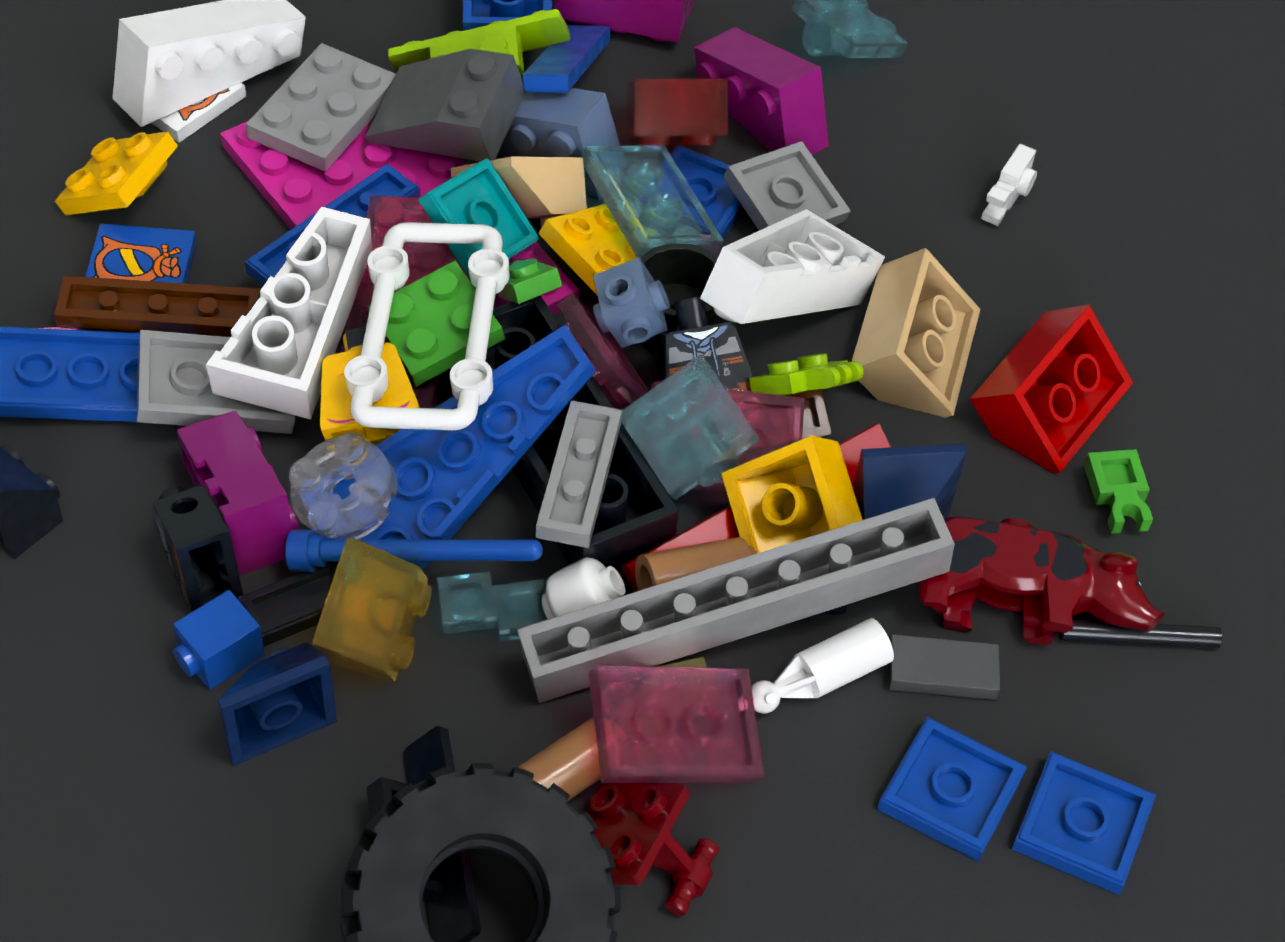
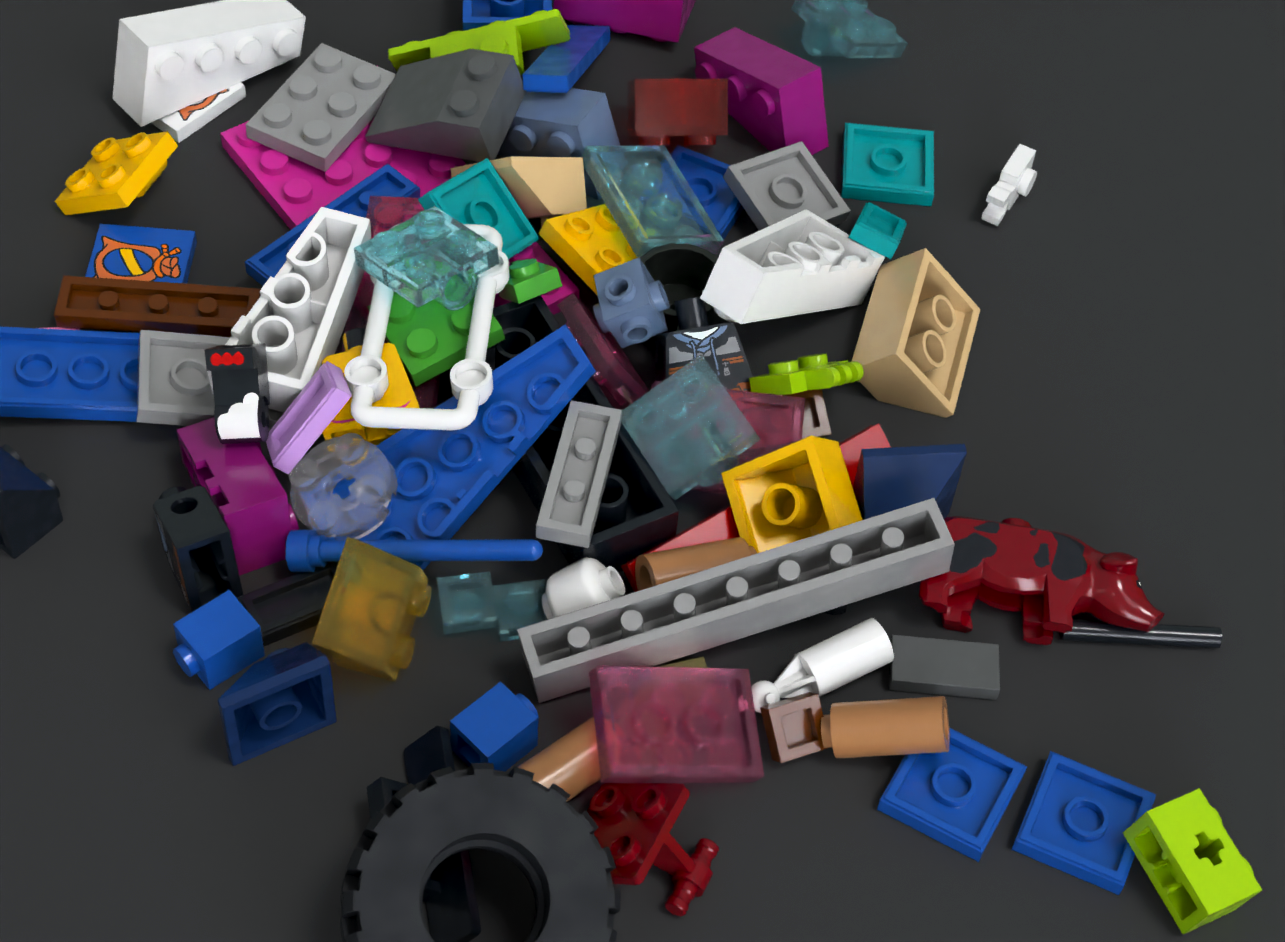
(240, 392): none -> black leg
(307, 417): none -> lavender tile
(429, 259): none -> clear light blue plate
(495, 729): none -> blue brick
(793, 727): none -> plate
(878, 230): none -> teal tile
(887, 164): none -> teal tile
(887, 727): none -> medium nougat brick
(1053, 388): red slope -> none
(1120, 482): bright green plate -> none
(1192, 861): none -> lime brick

